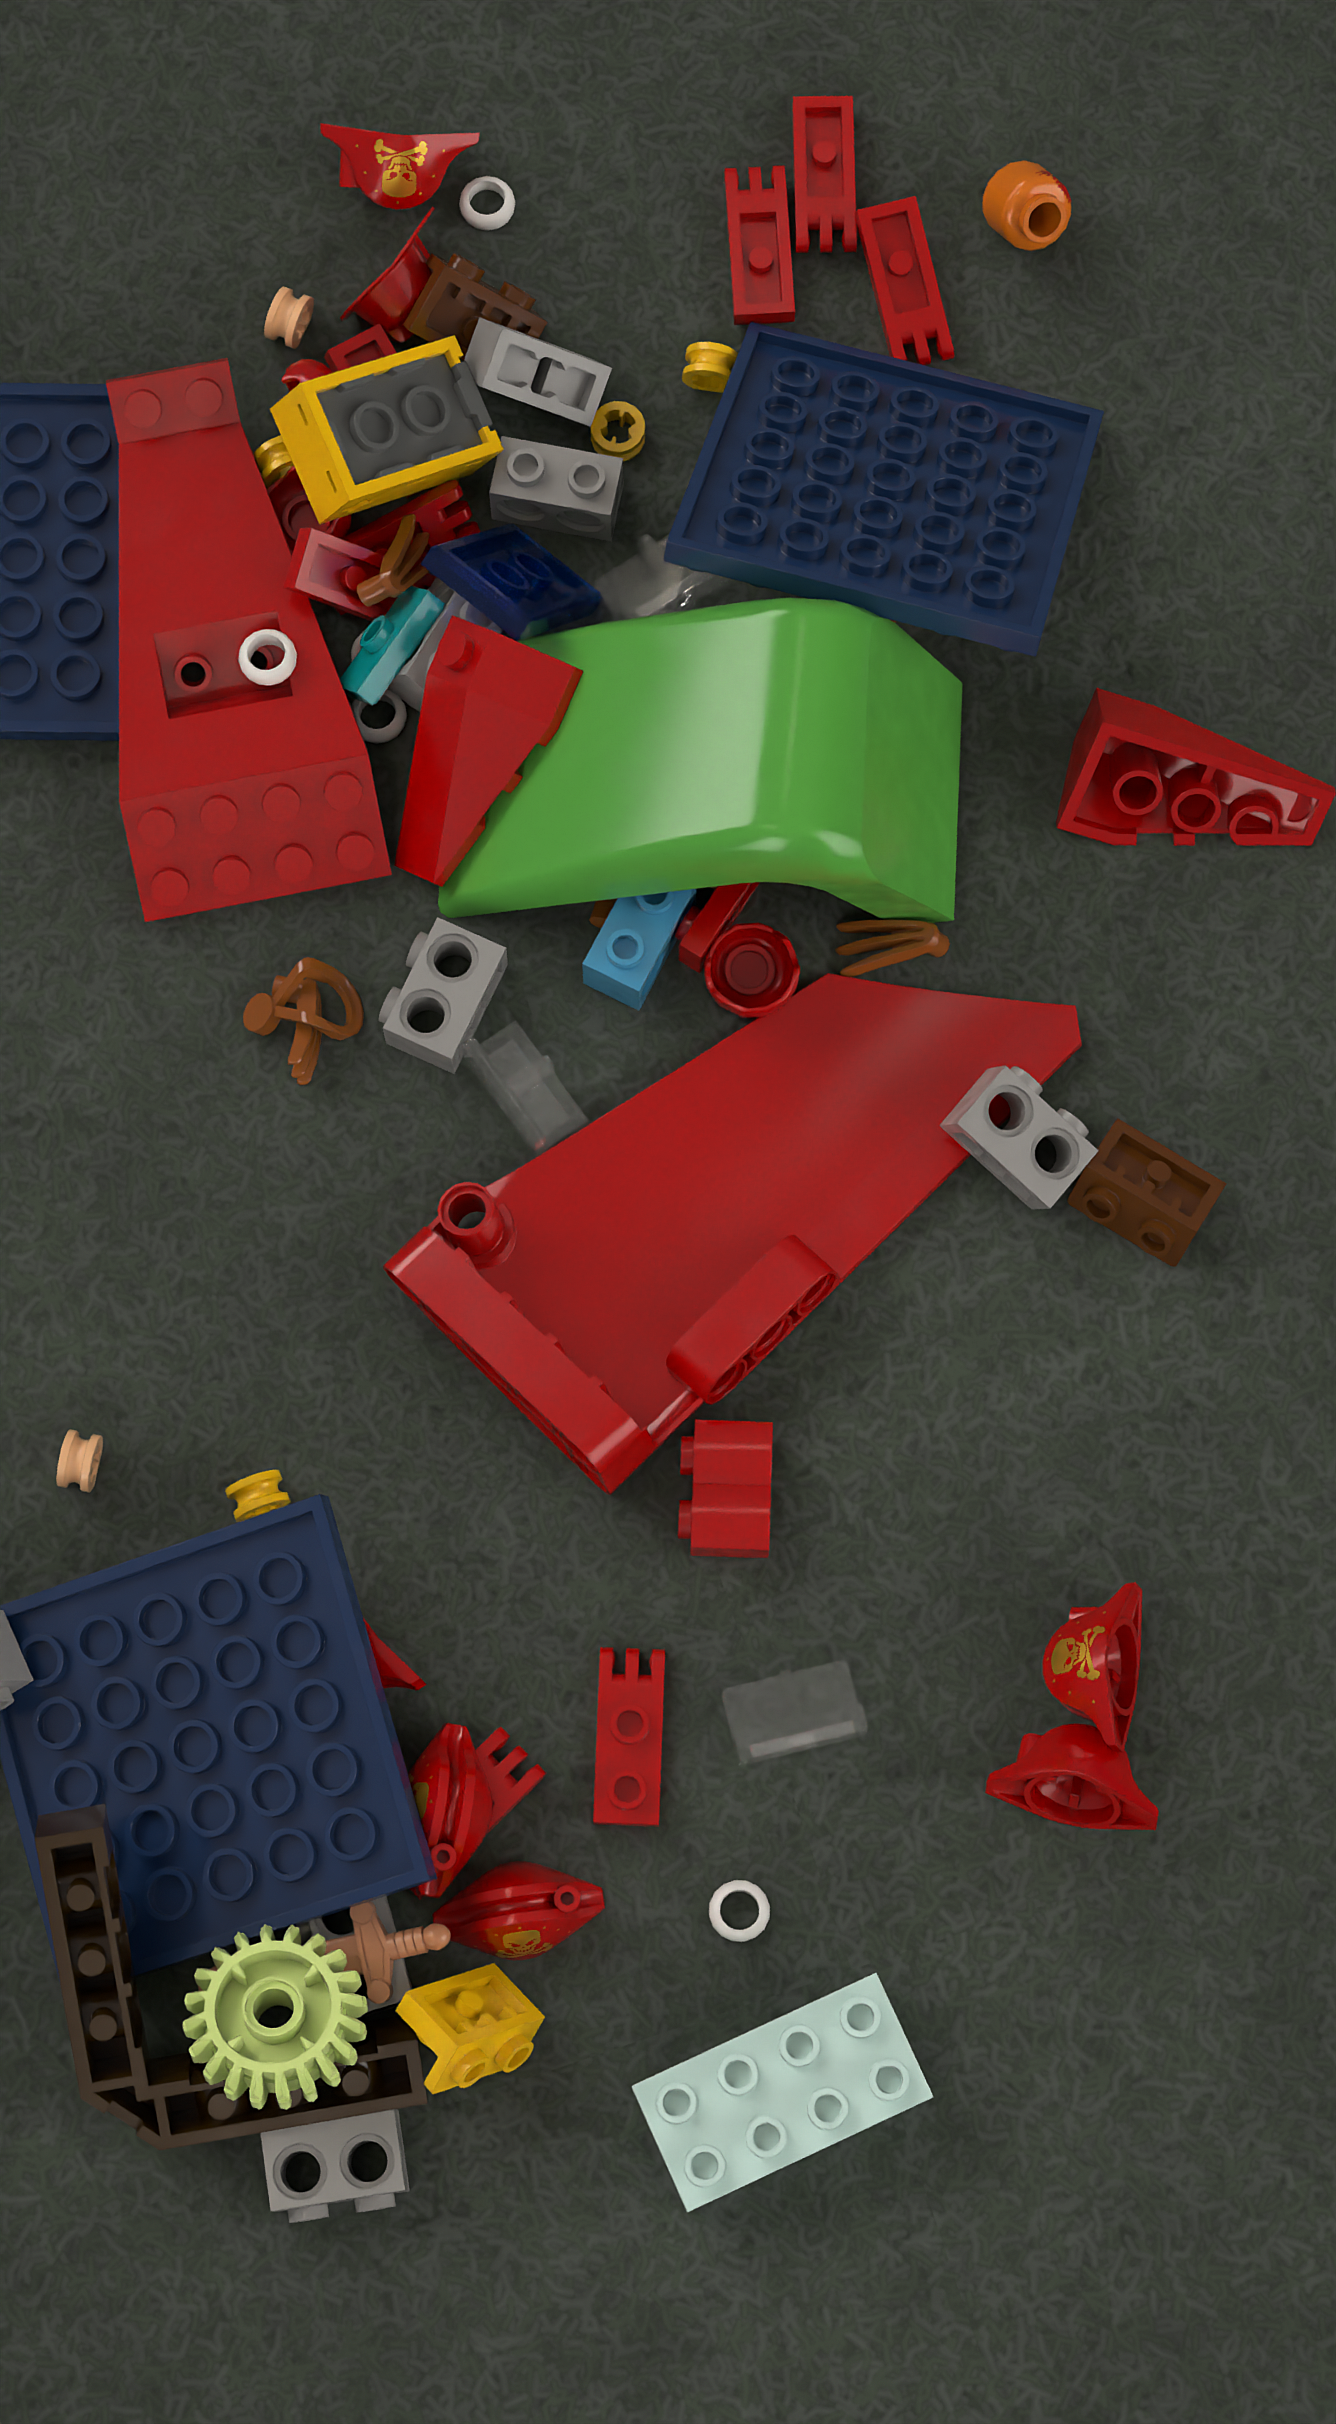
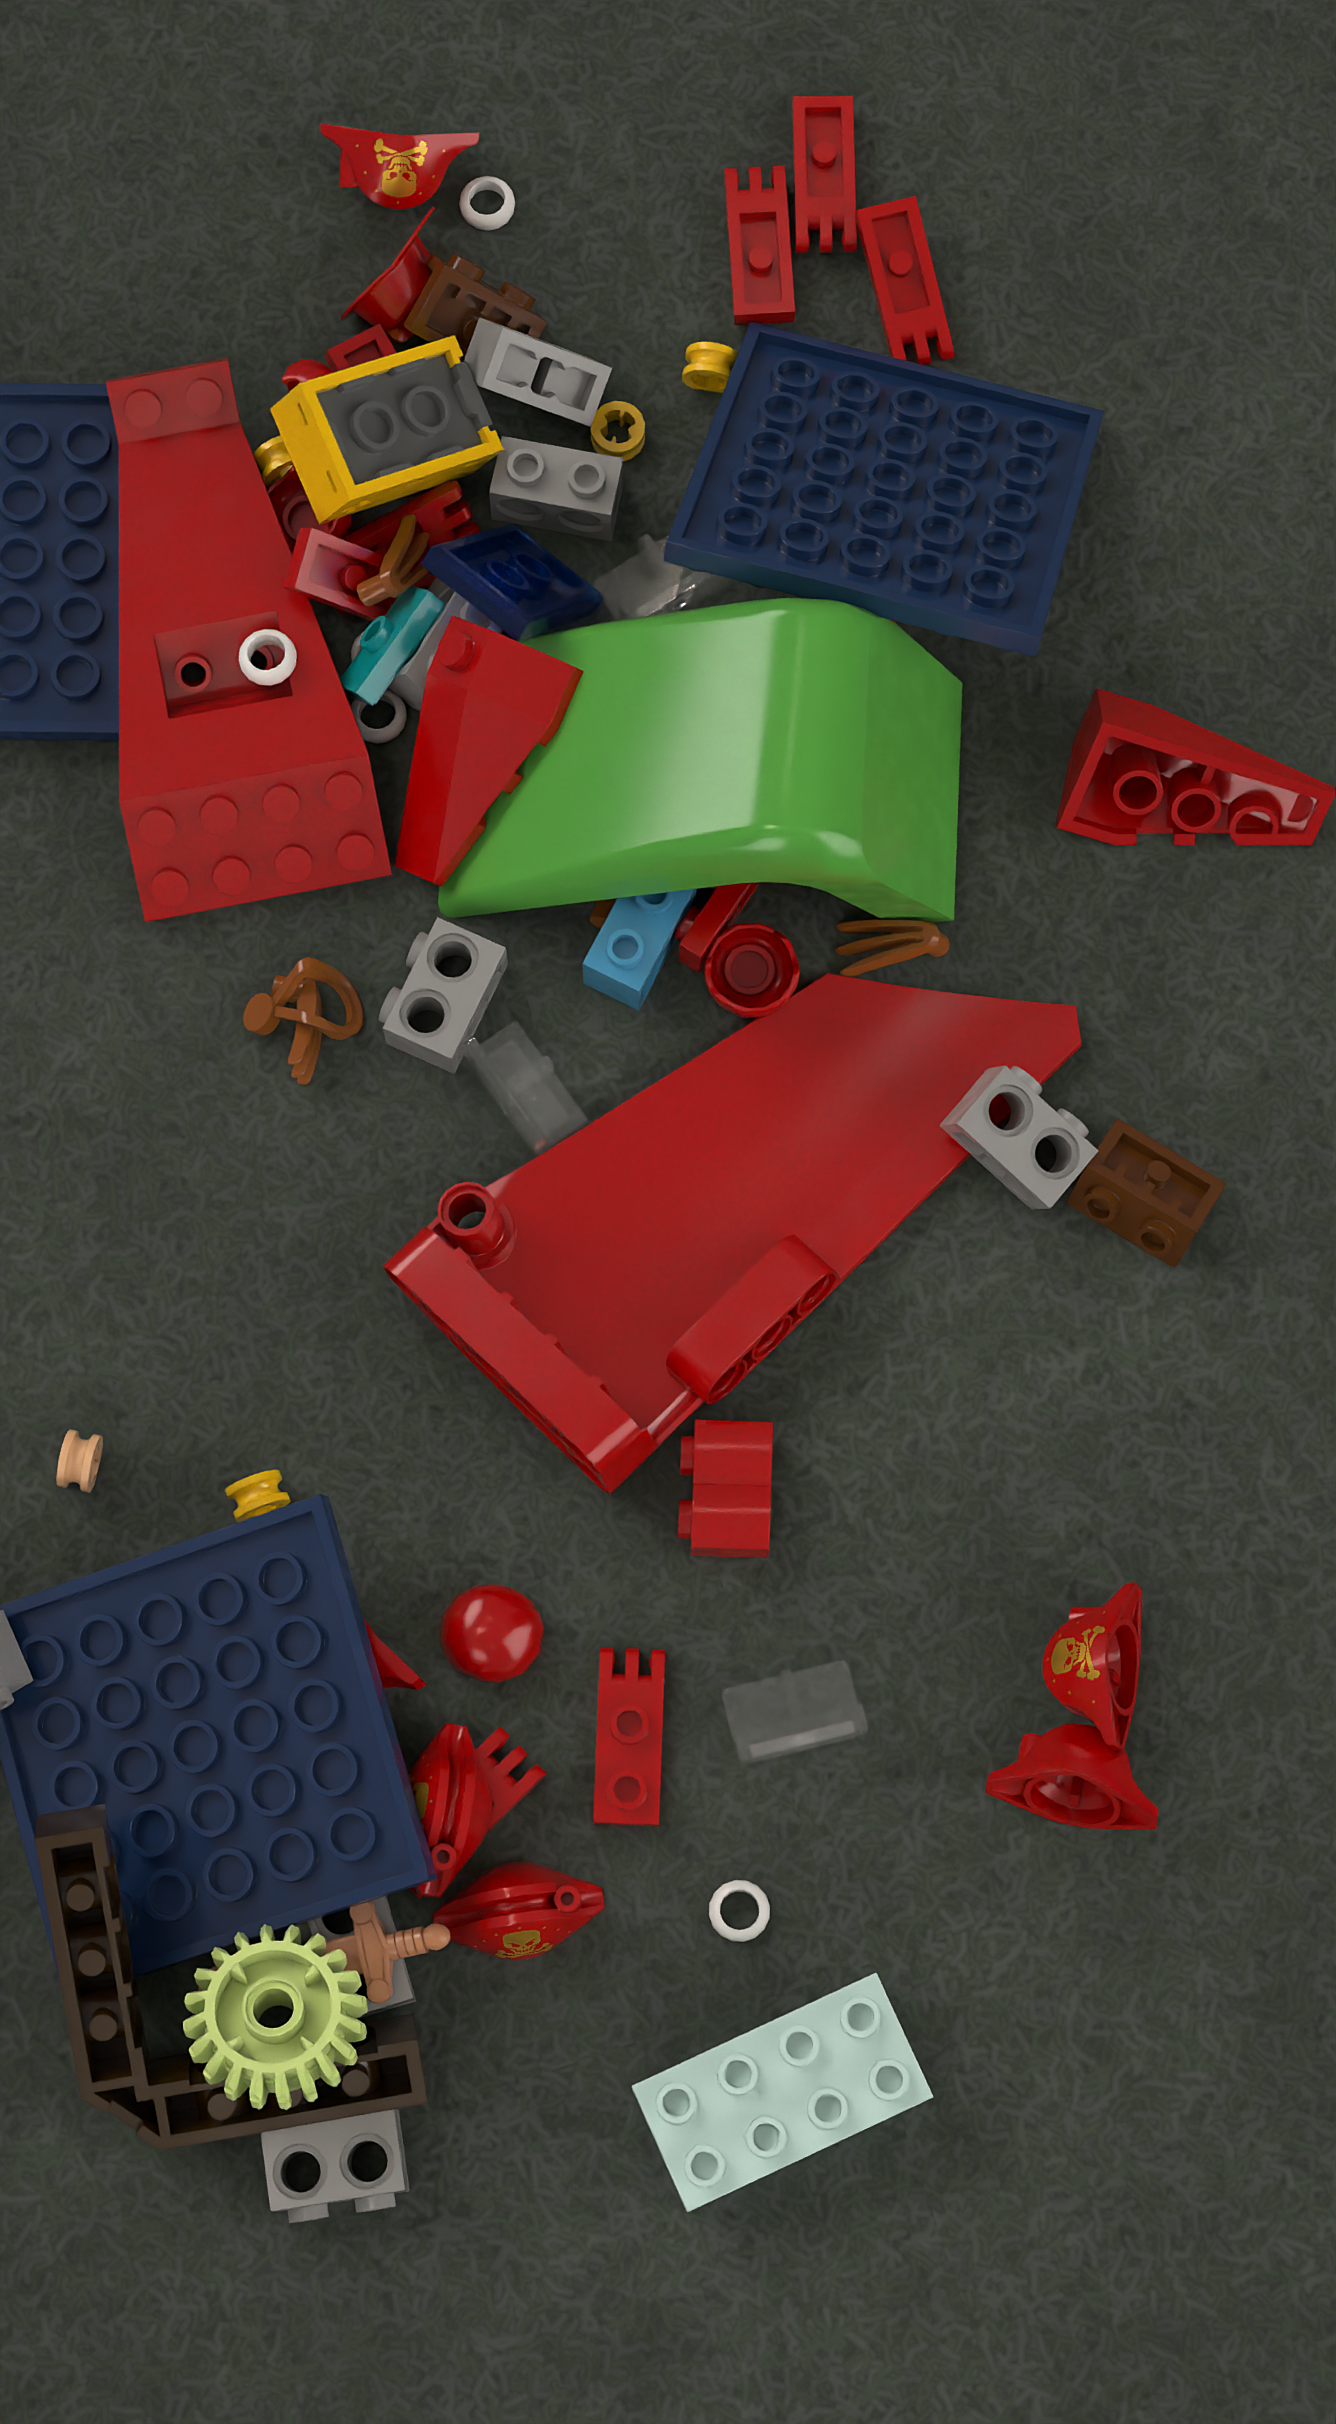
(288, 317): light nougat bush -> none
(472, 2024): yellow bracket -> none
(491, 1633): none -> red hair
(1026, 205): orange head -> none

